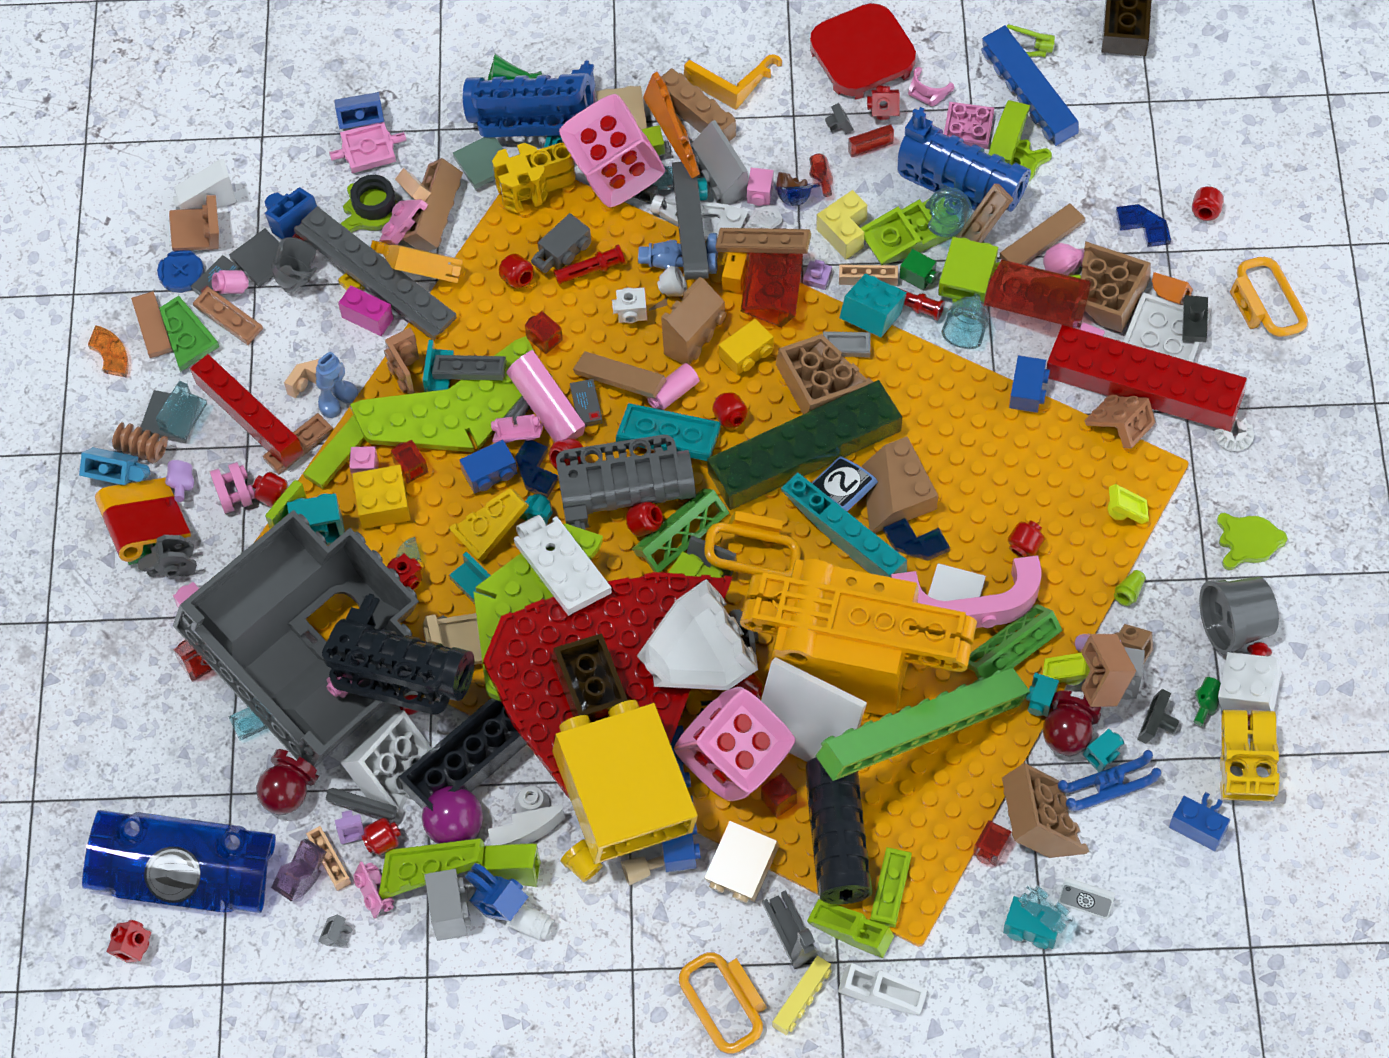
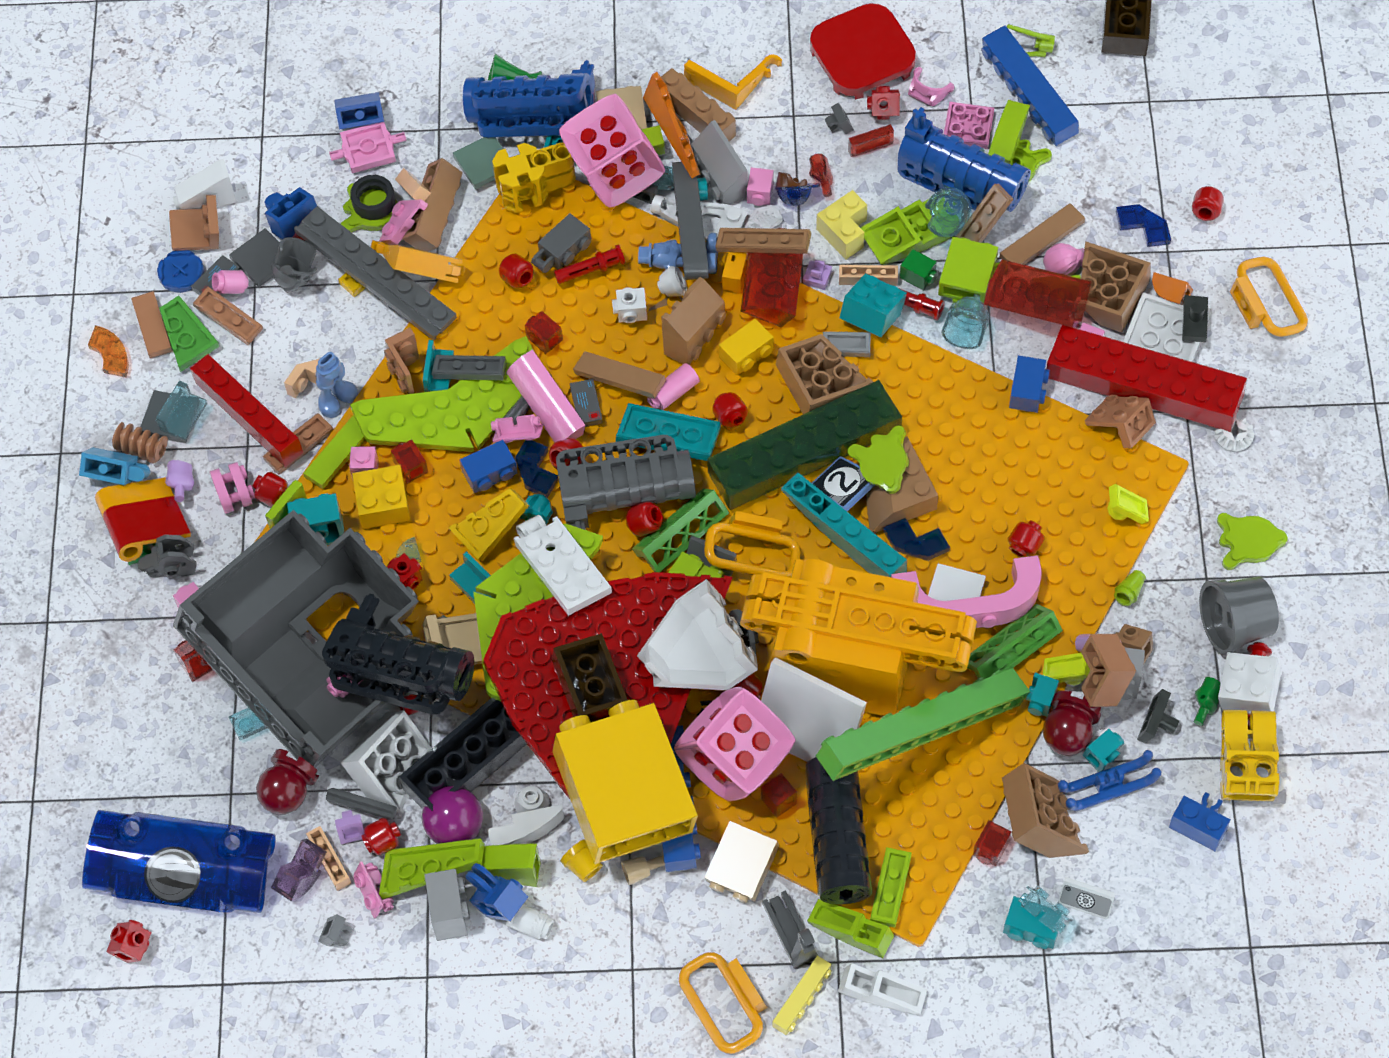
(365, 310): dark pink brick -> none
(884, 460): none -> lime tile

